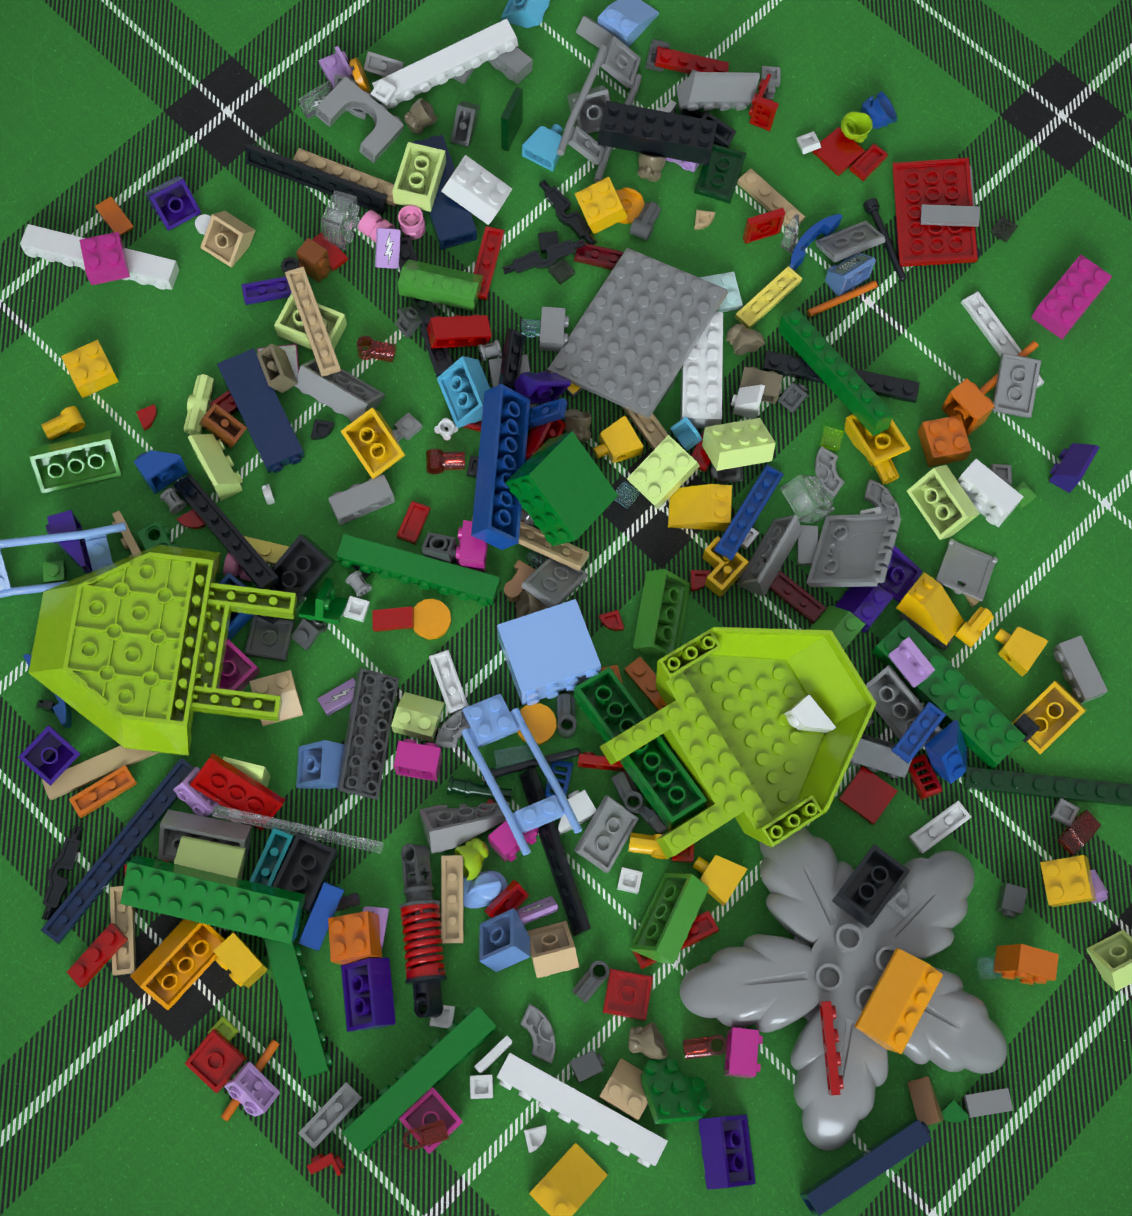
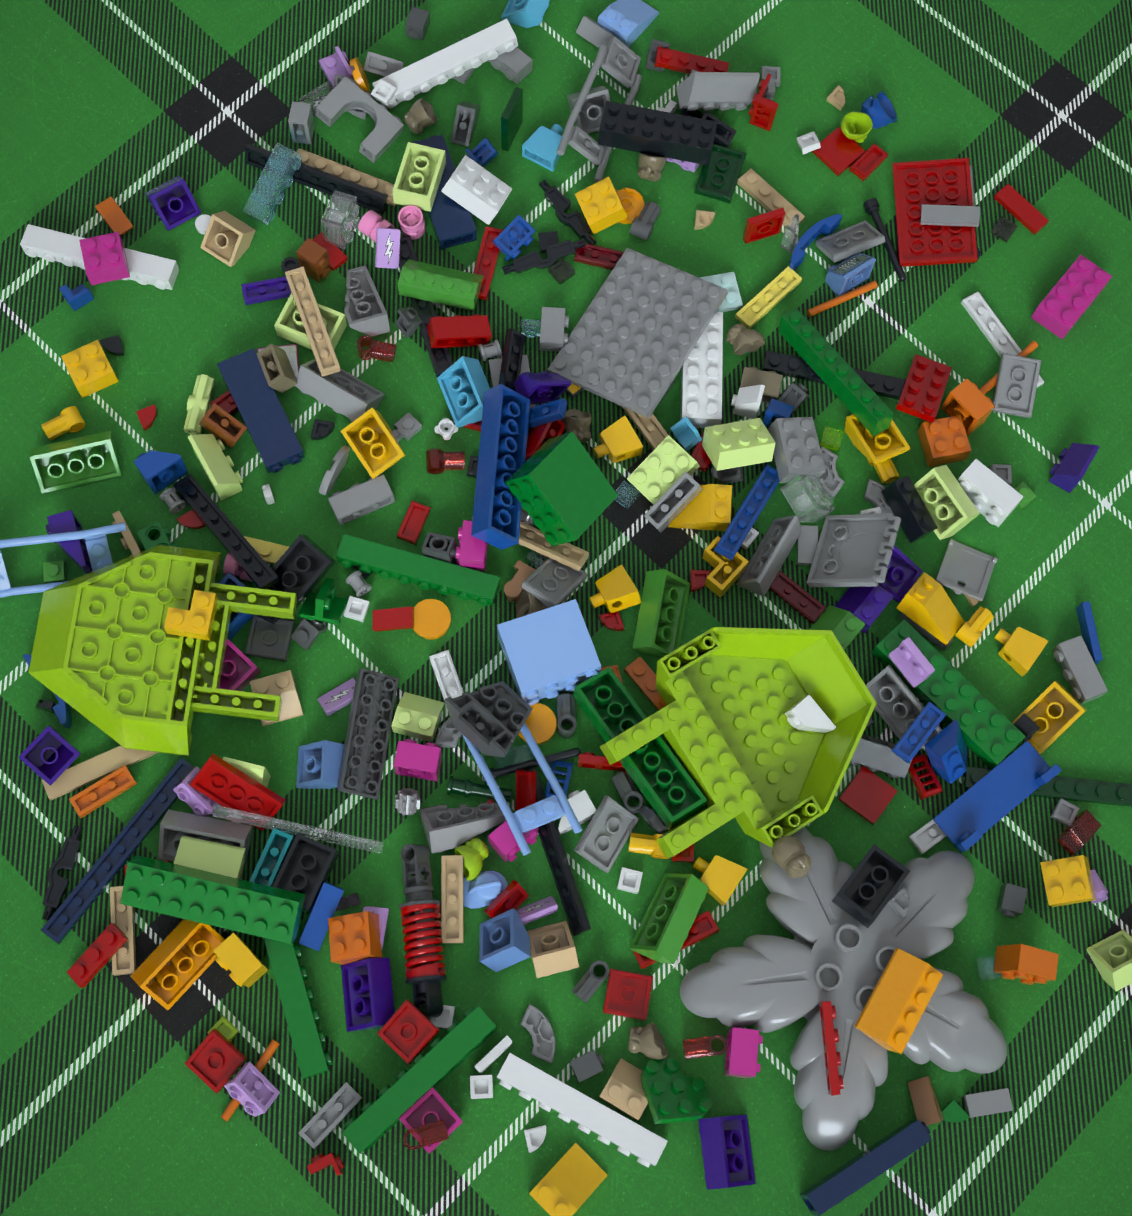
(77, 297): none -> blue panel
(113, 345): none -> black tile
(194, 622): none -> yellow brick
(272, 184): none -> clear light blue brick
(301, 122): none -> light grey brick
(331, 476): none -> light grey tile
(363, 304): none -> light grey wedge
(407, 801): none -> light grey gear
(408, 1031): none -> red tile
(417, 23): none -> dark grey brick
(482, 153): none -> blue bracket
(489, 717): none -> dark grey wedge
(514, 237): none -> blue bracket
(525, 788): none -> red tile
(615, 591): none -> yellow torso
(673, 502): none -> light grey brick
(777, 410): none -> blue panel
(790, 854): none -> dark tan hair
(796, 448): none -> light grey brick
(837, 98): none -> tan tile
(909, 506): none -> black brick
(924, 388): none -> red plate
(994, 796): none -> blue bracket
(1021, 209): none -> red tile
(1089, 631): none -> blue tile

